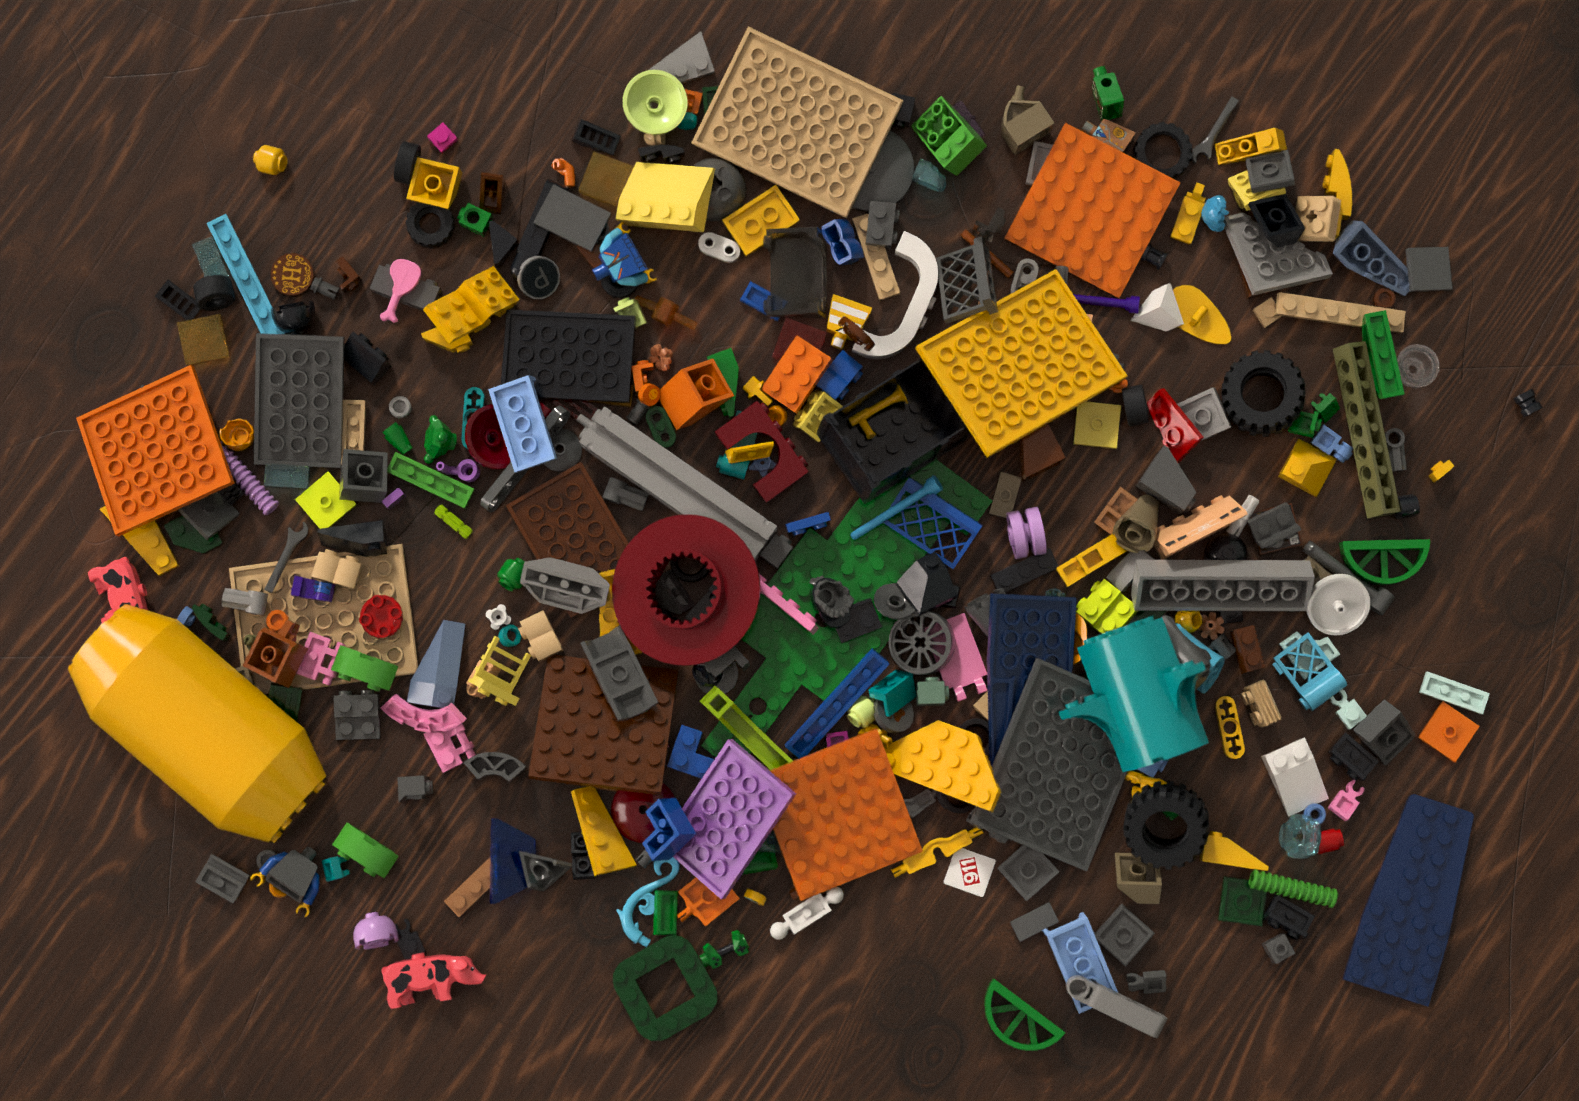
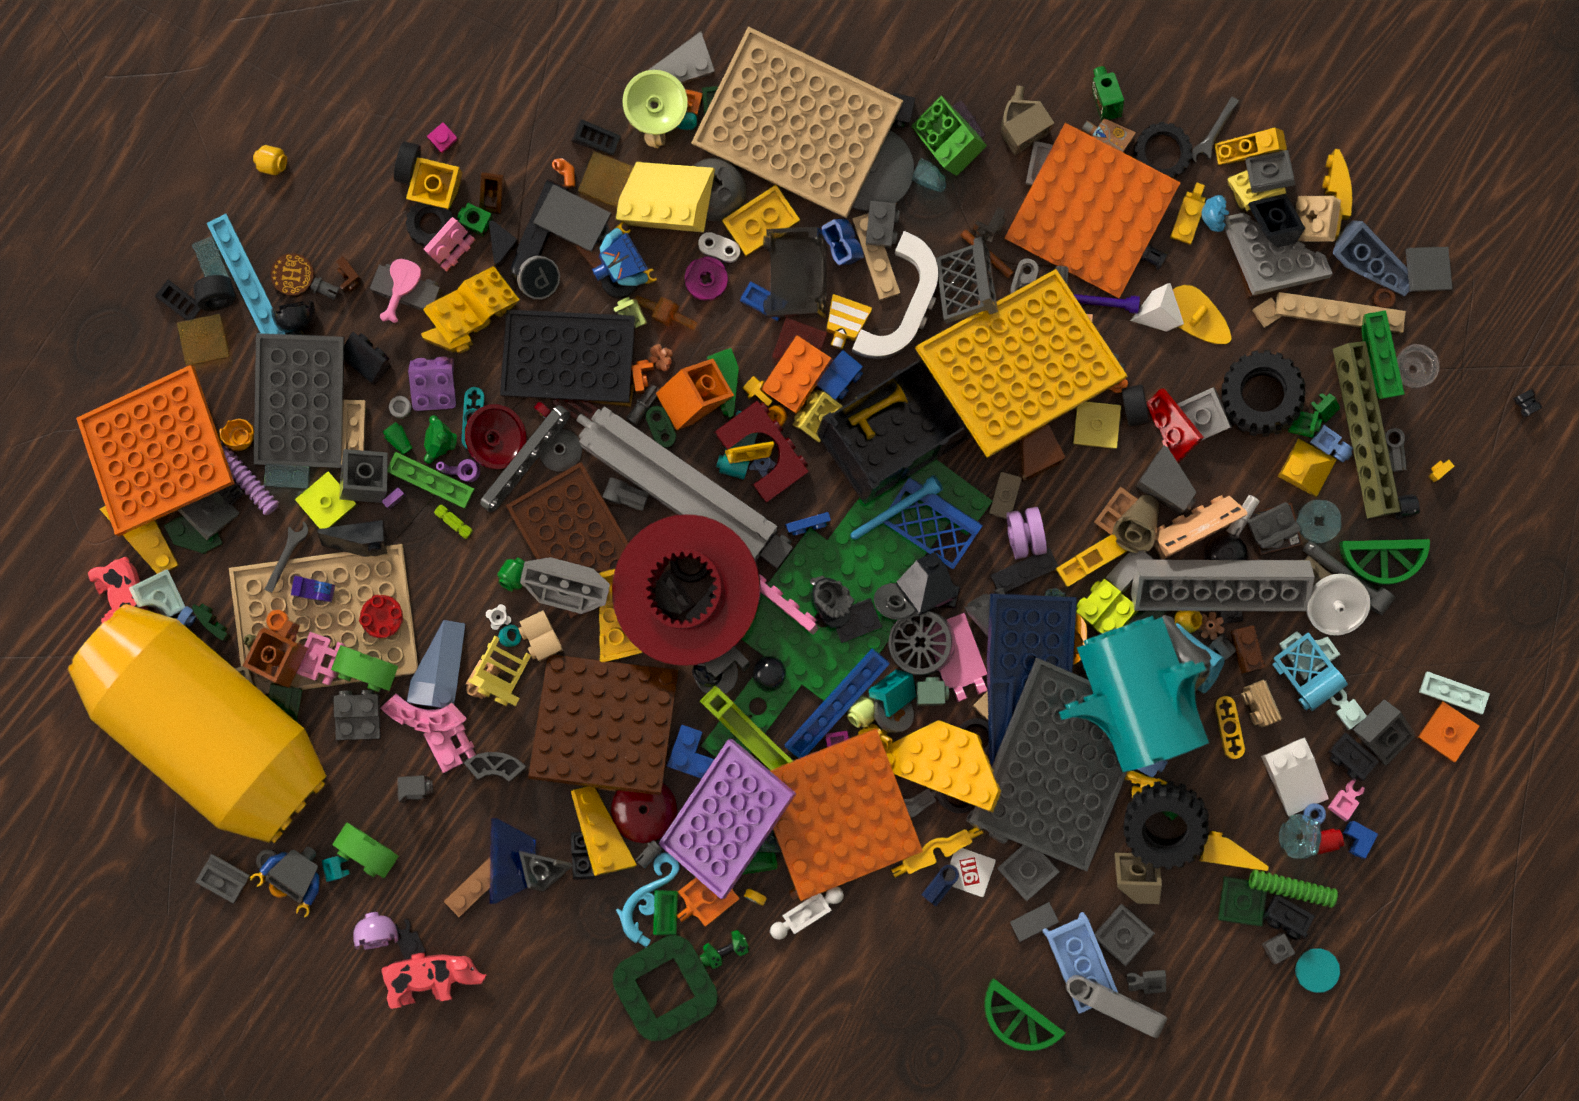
(159, 593): none -> light aqua tile
(251, 602): light grey piece -> none
(337, 570): tan brick -> none
(432, 383): none -> medium lavender bracket
(445, 240): none -> bright pink plate
(522, 423): light blue plate -> none
(619, 674): dark grey piece -> none
(649, 394): orange tile -> none
(669, 153): black slope -> none
(671, 829): blue brick -> none
(701, 267): none -> magenta plate
(769, 673): none -> black hair
(856, 333): reddish brown tile -> none
(940, 886): none -> dark blue piece
(1317, 970): none -> teal tile
(1331, 521): none -> clear light blue plate
(1362, 838): none -> blue piece
(1412, 902): dark blue wing -> none

